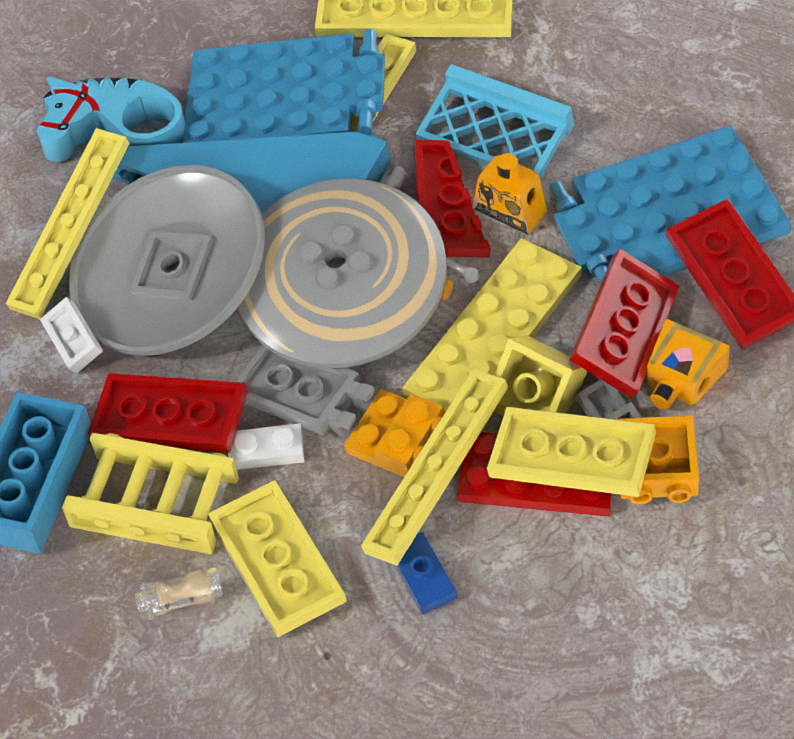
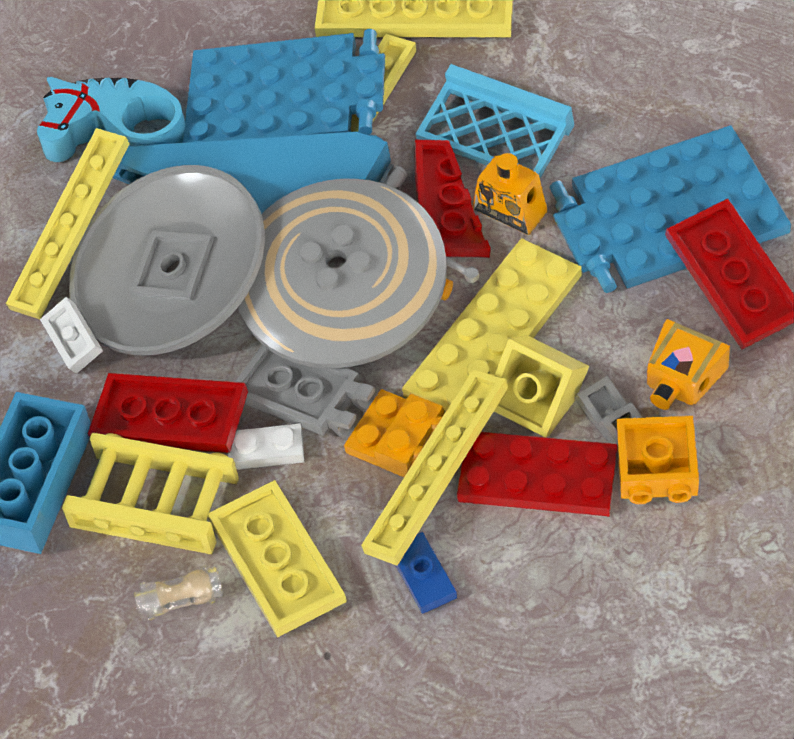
(572, 451): light yellow plate -> none
(624, 323): plate -> none

